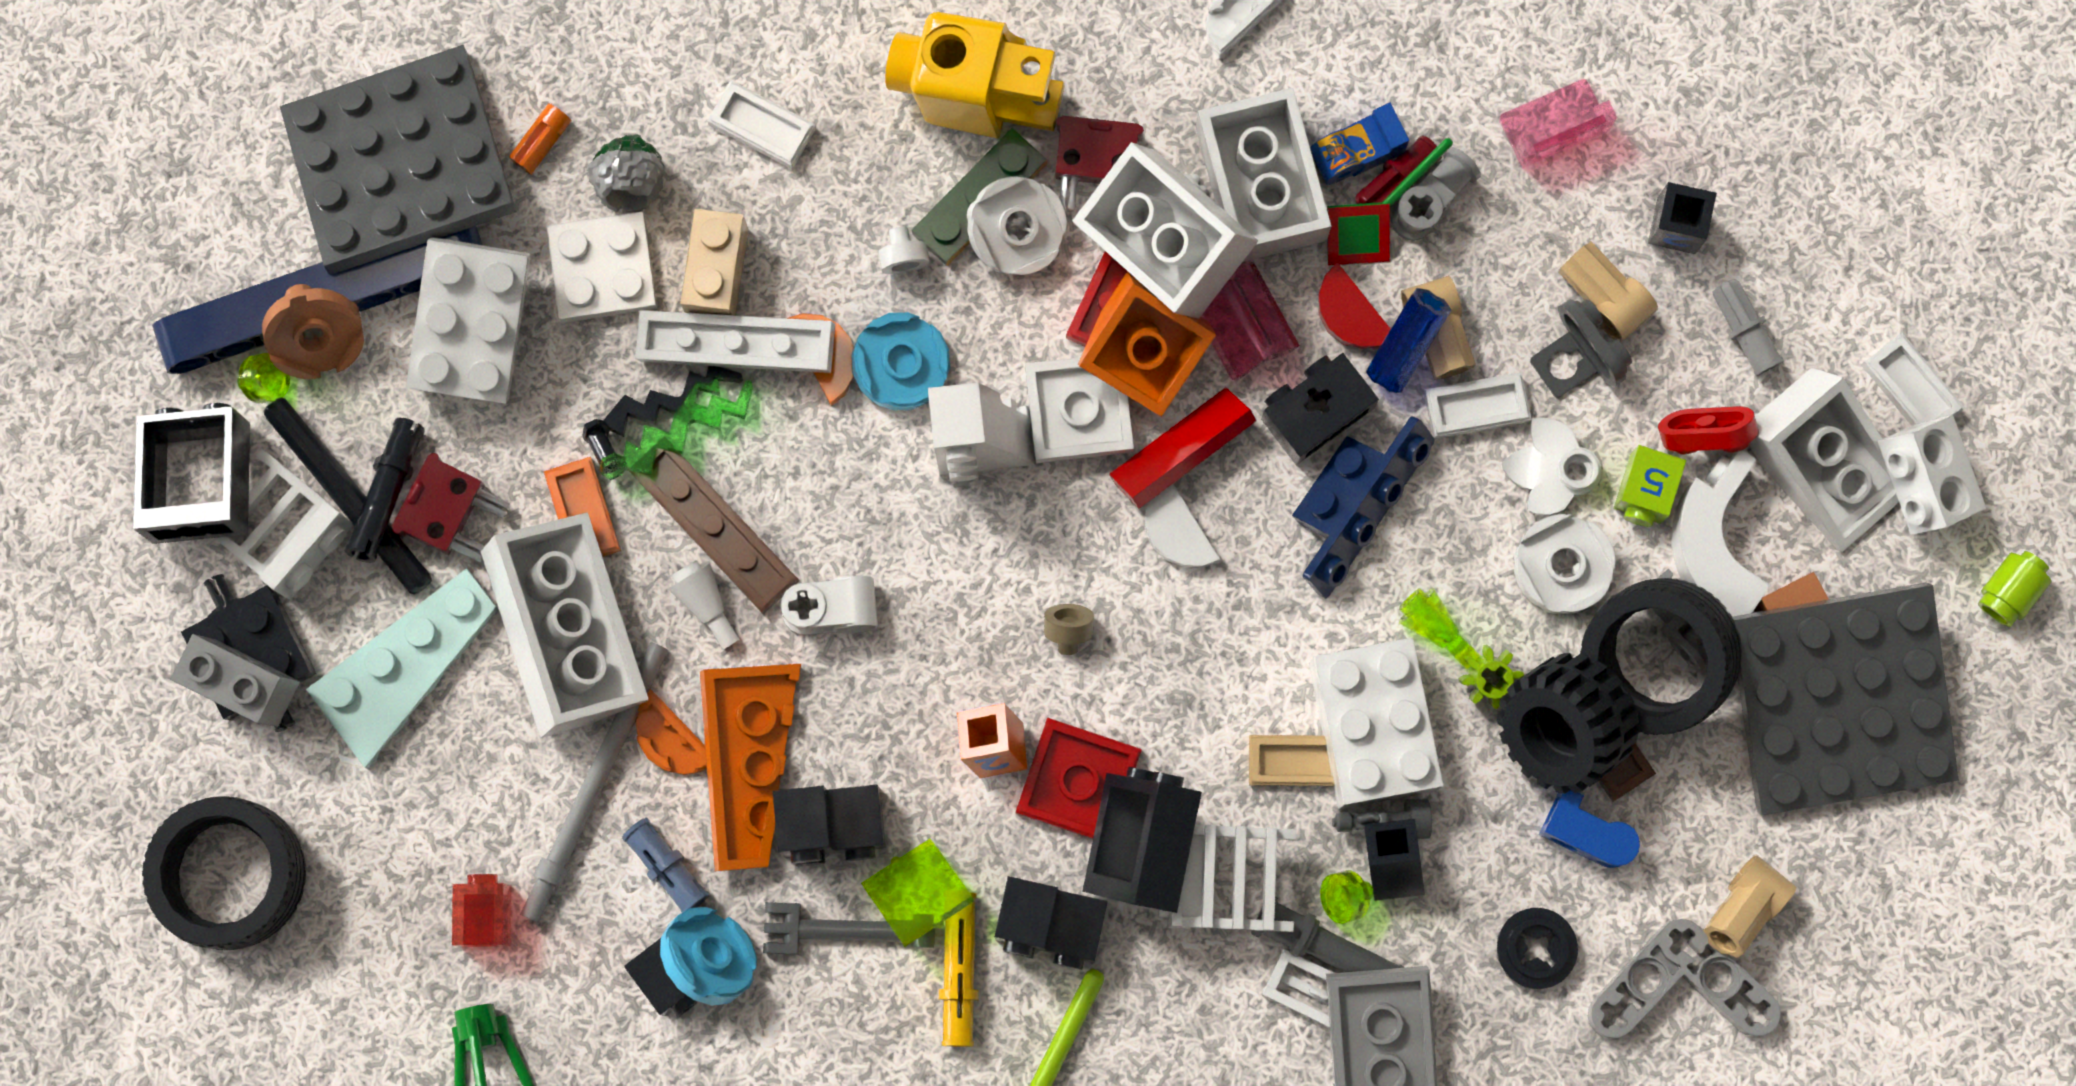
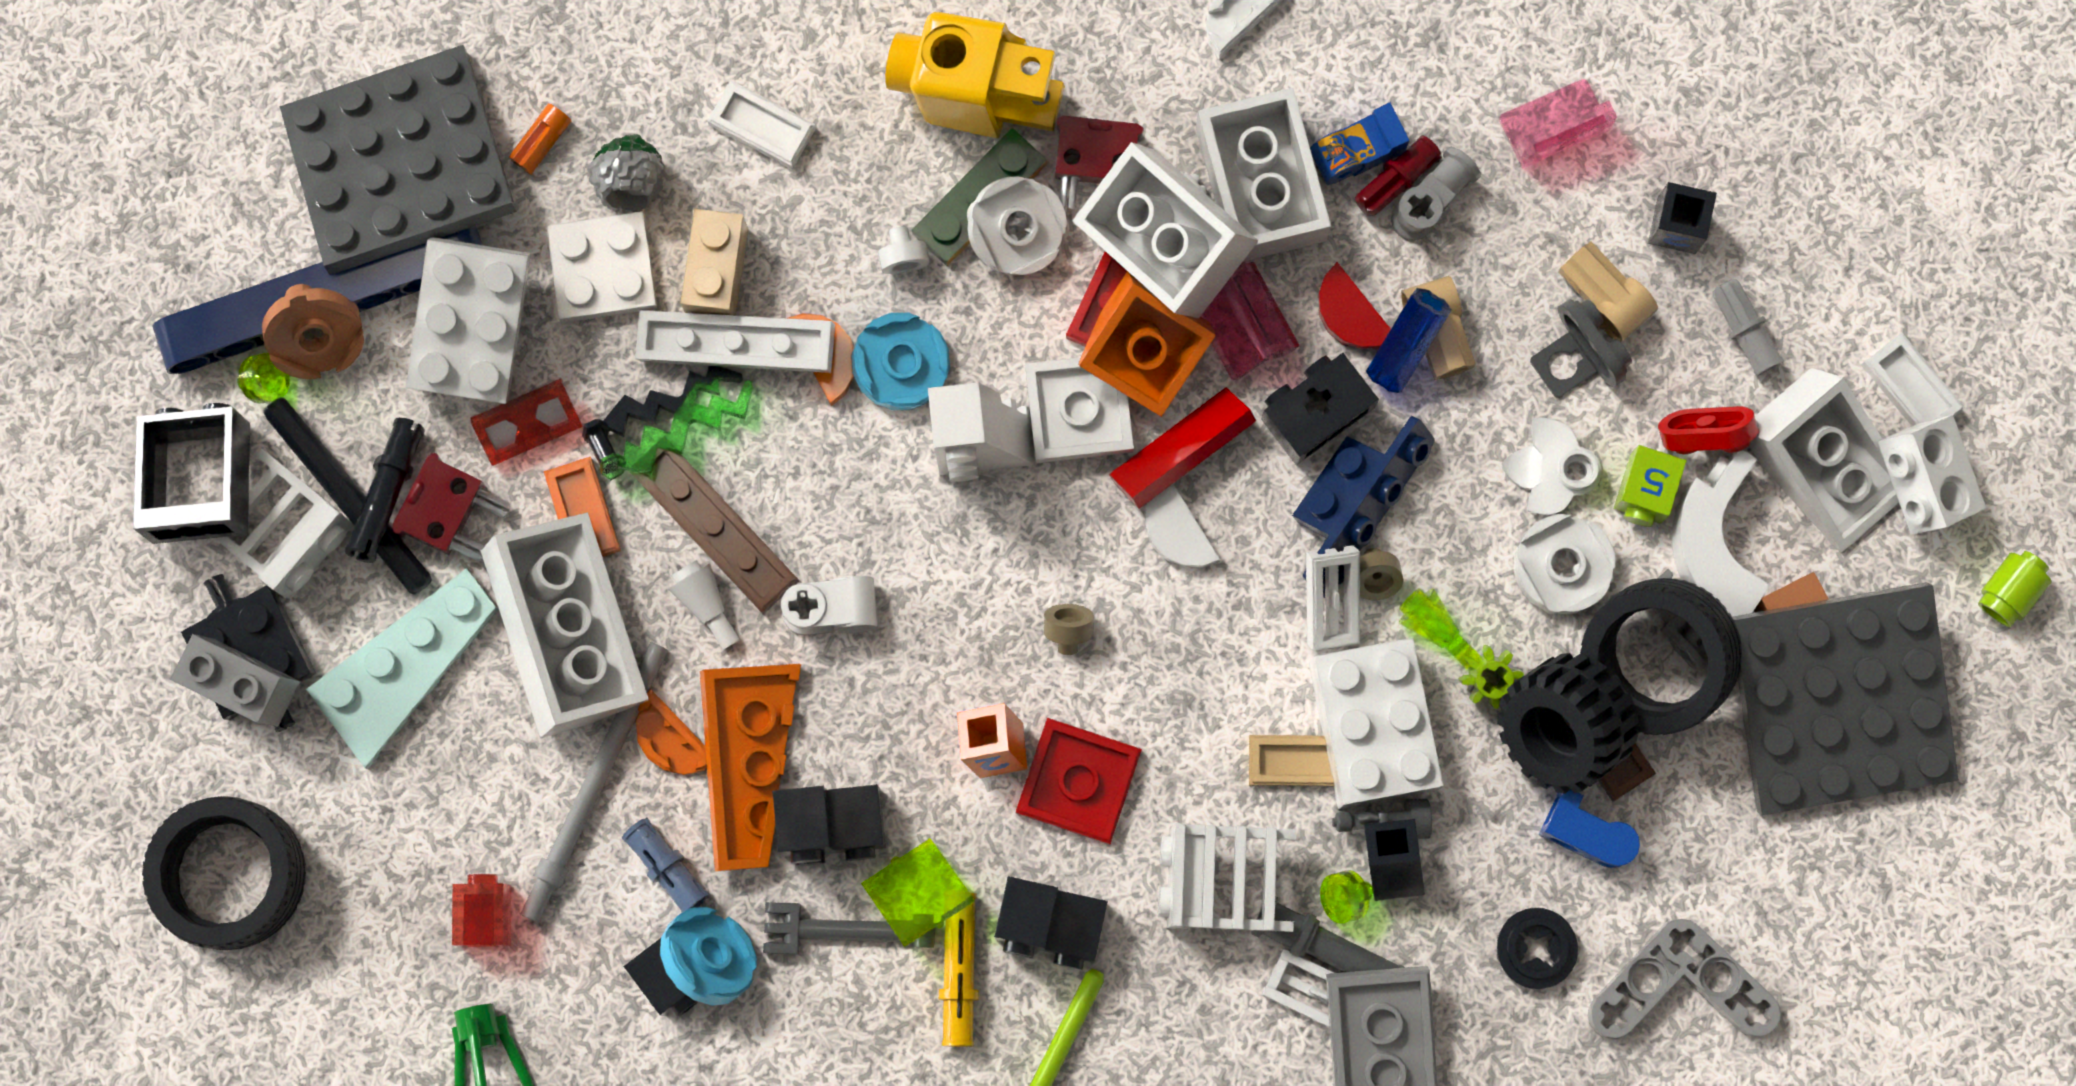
(526, 422): none -> clear red piece
(1142, 839): black window -> none
(1314, 578): none -> white tile
(1363, 230): piece -> none
(1379, 574): none -> dark tan tile
(1477, 405): white tile -> none
(1751, 903): tan piece -> none

